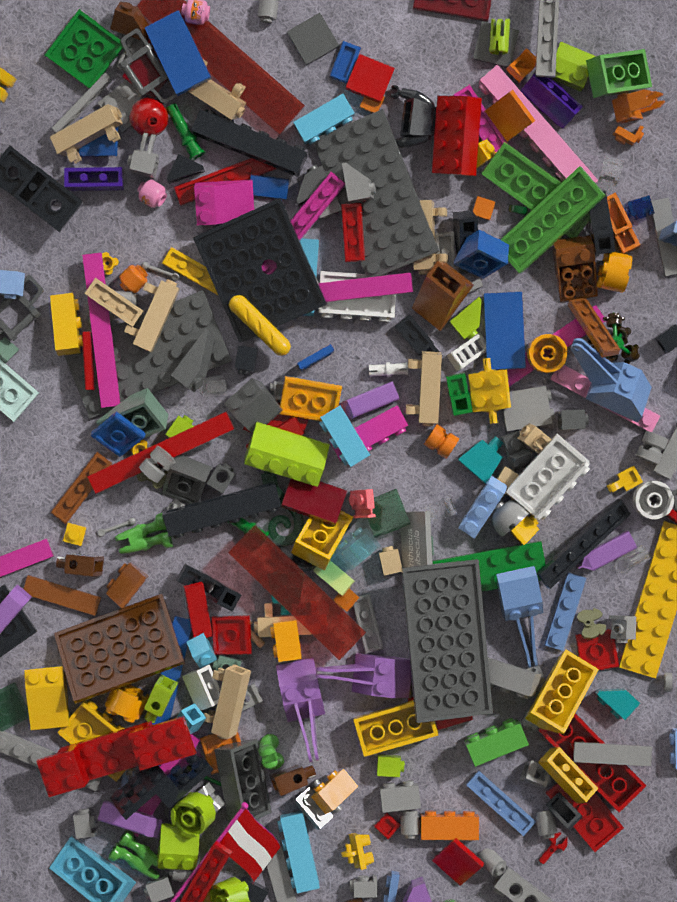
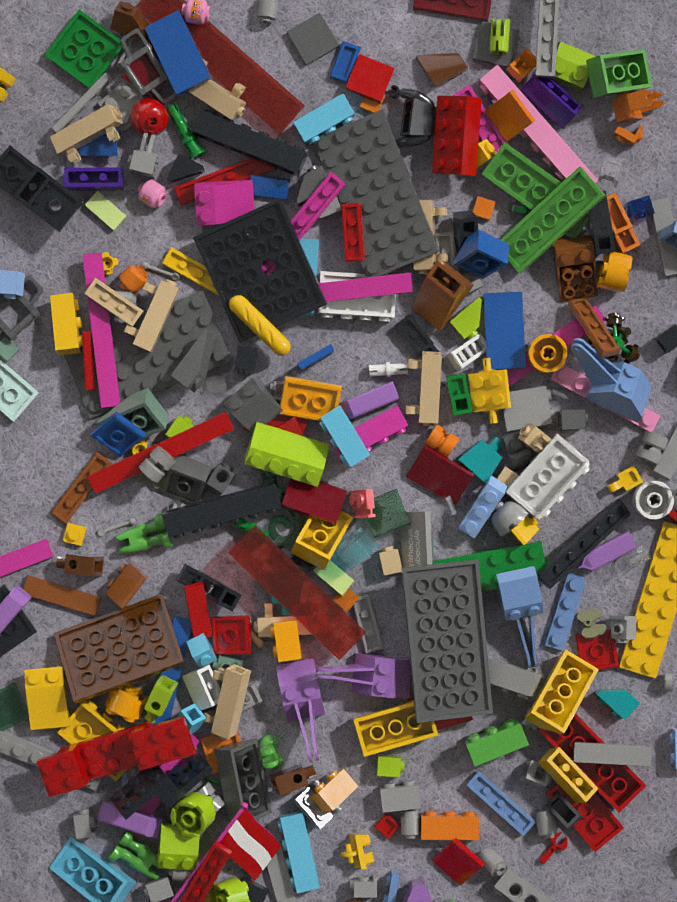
(105, 210): none -> yellowish green tile
(358, 186): light grey slope -> none
(440, 474): none -> dark red tile
(442, 66): none -> reddish brown slope

